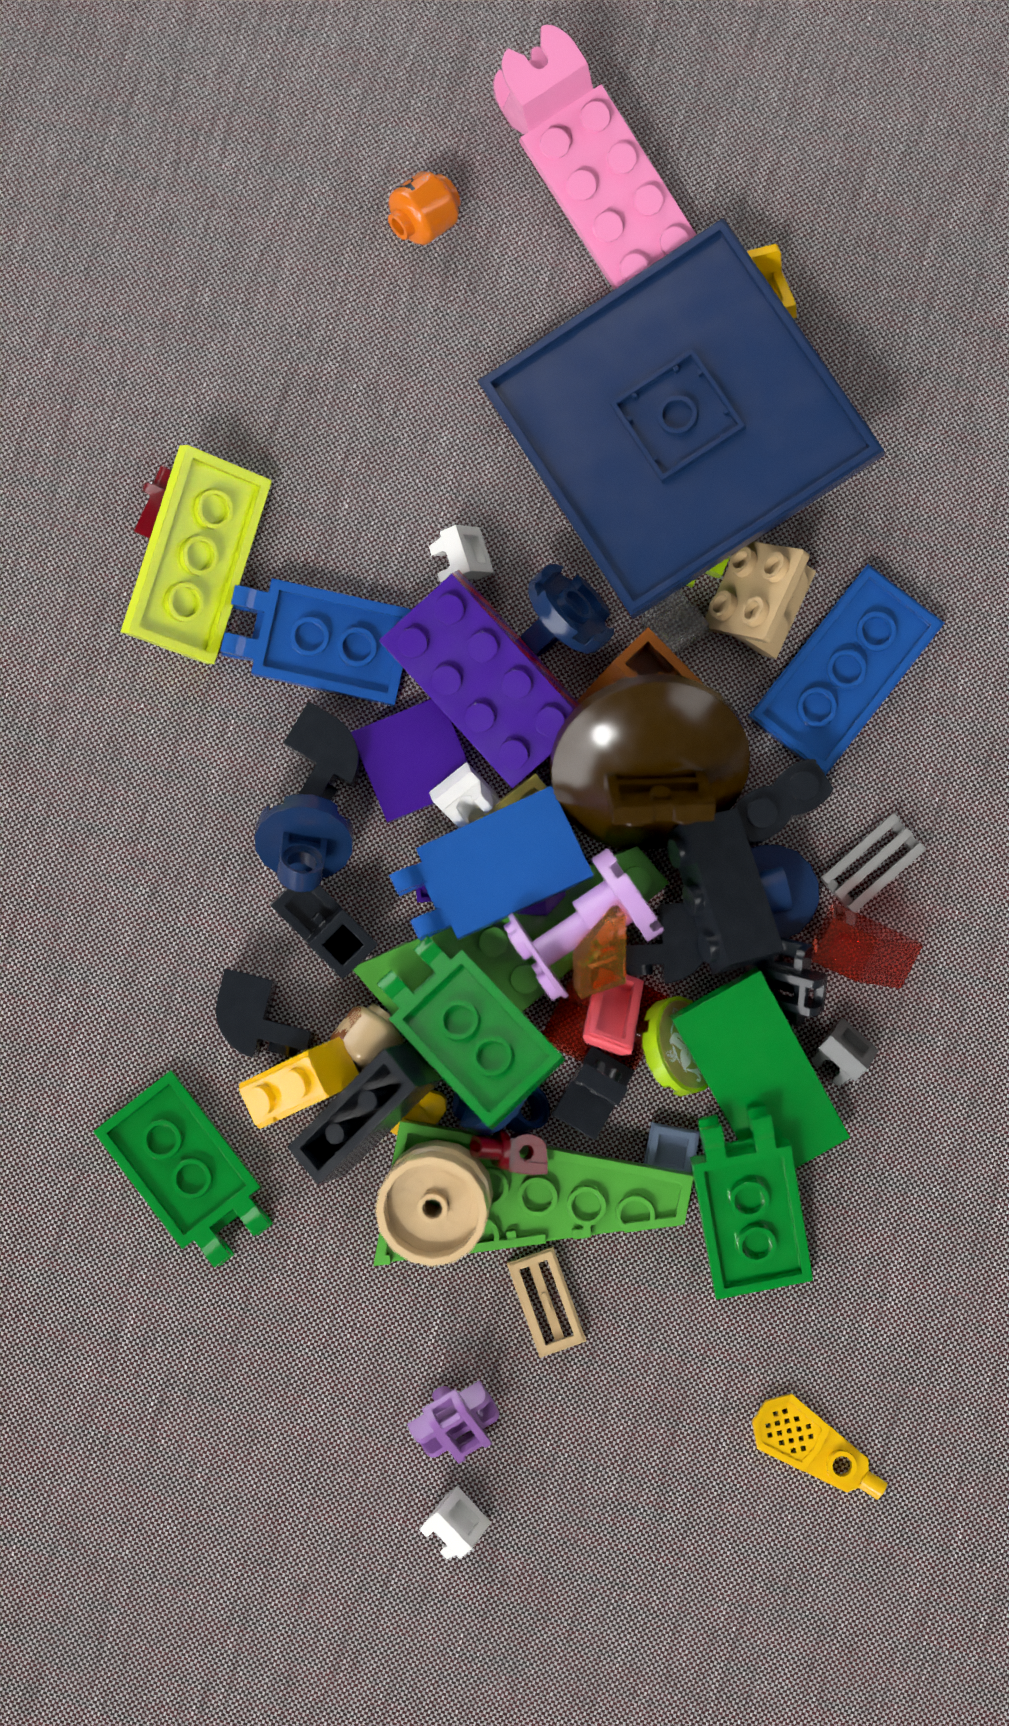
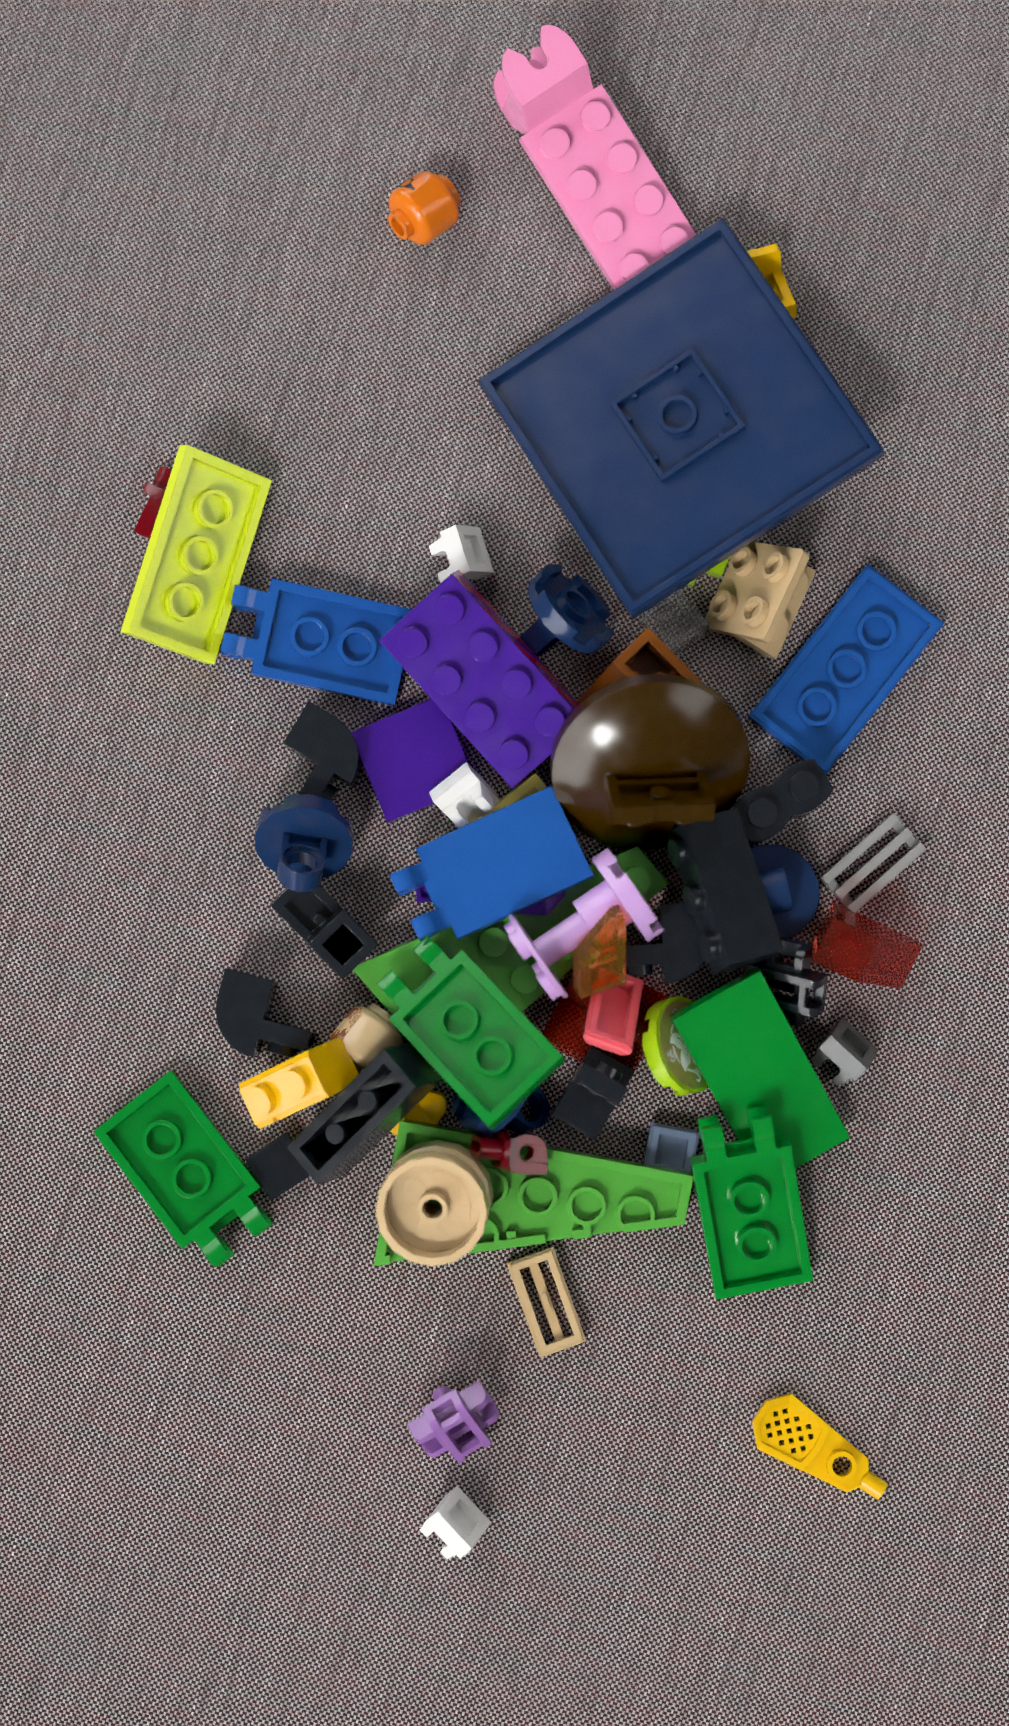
(276, 1167): none -> black tile

